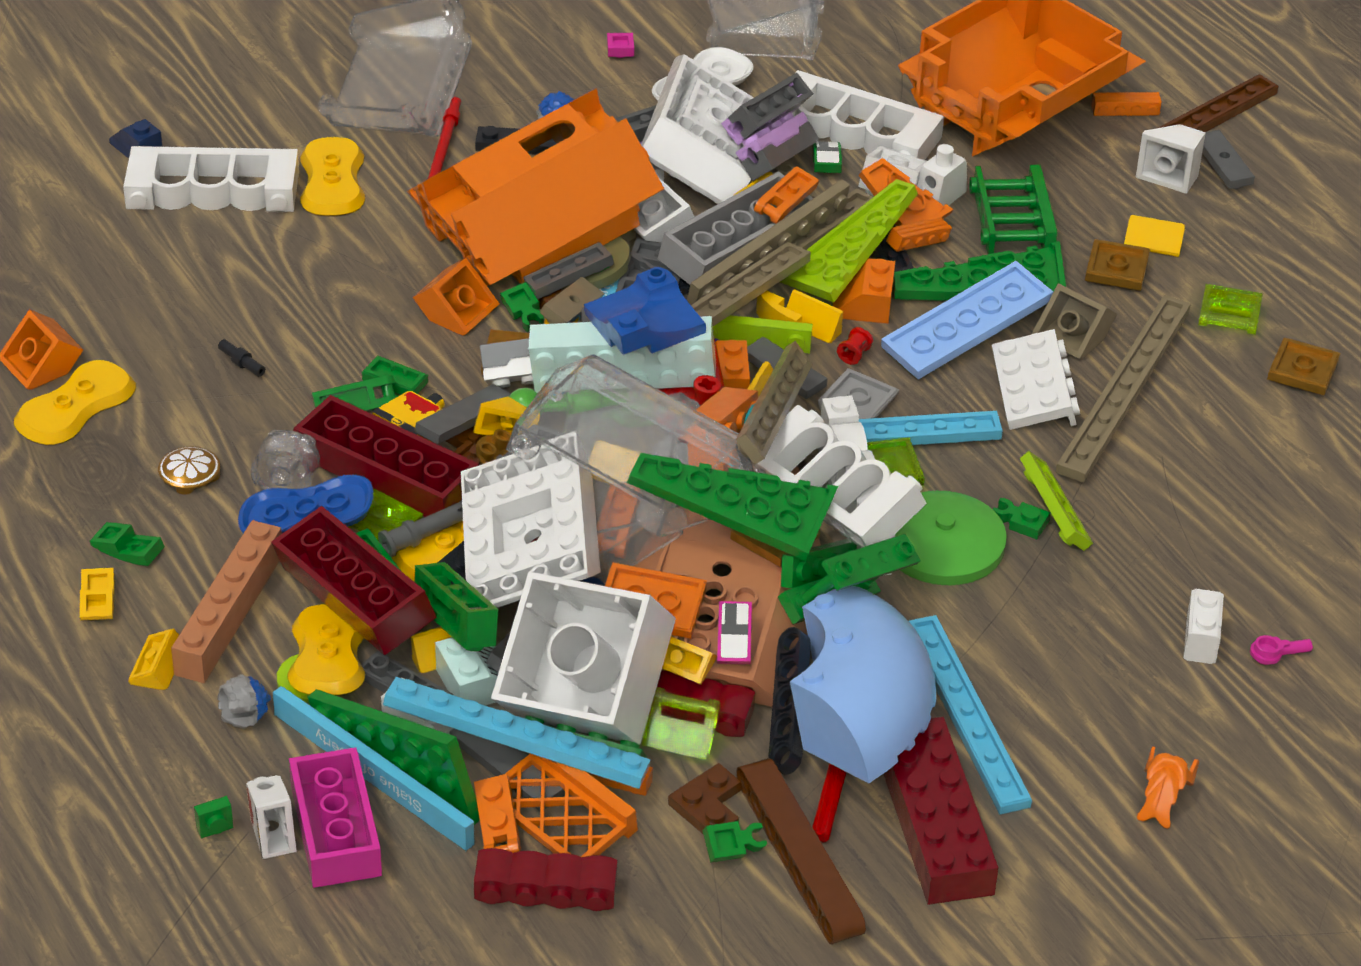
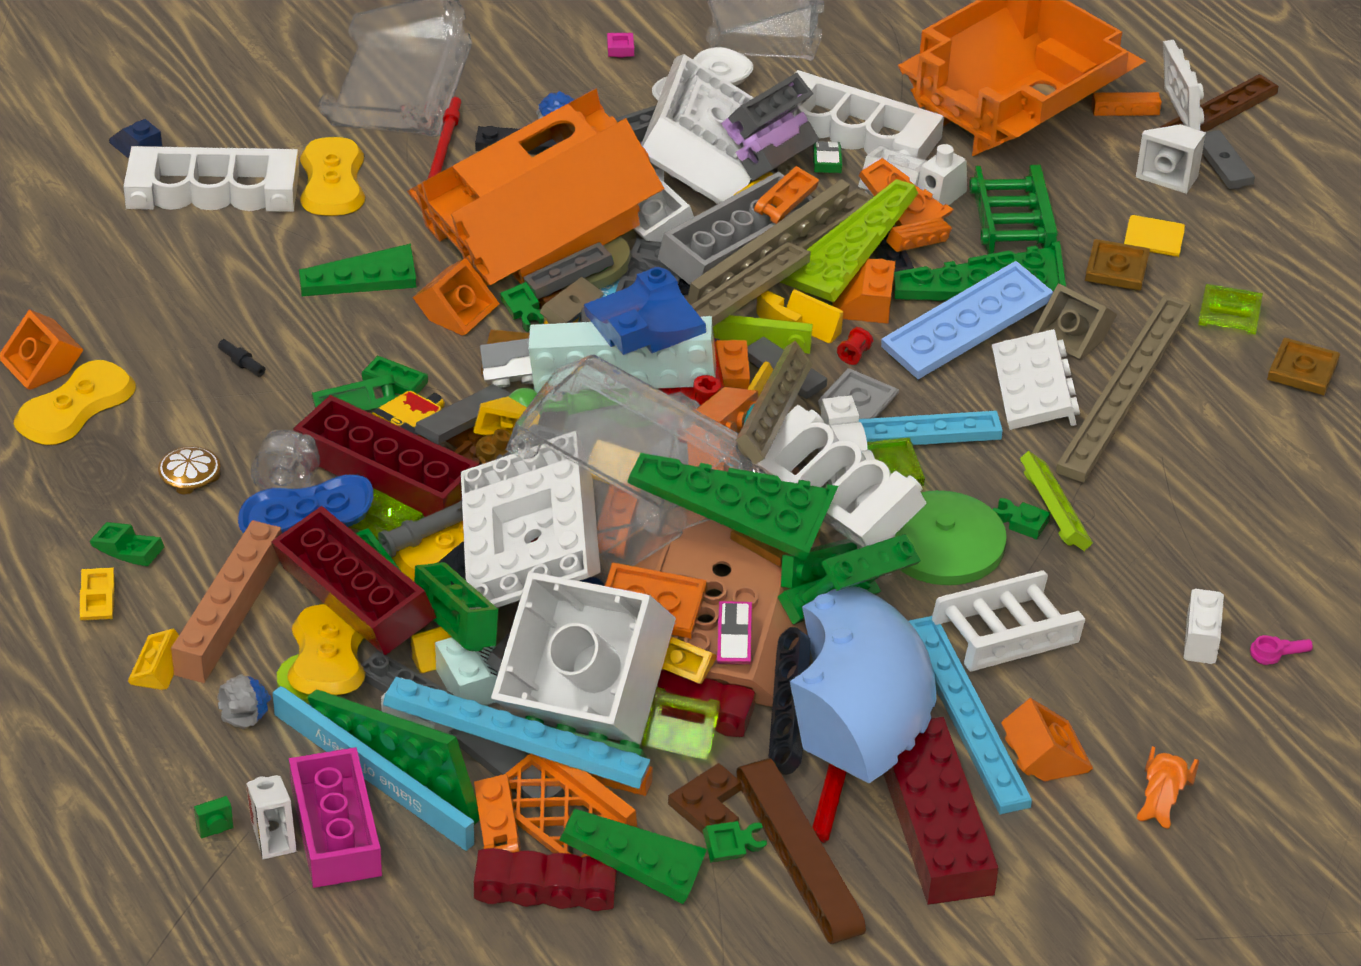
(363, 273): none -> green wing
(645, 856): none -> green wing
(1006, 643): none -> white fence
(1044, 743): none -> orange slope
(1182, 86): none -> white plate

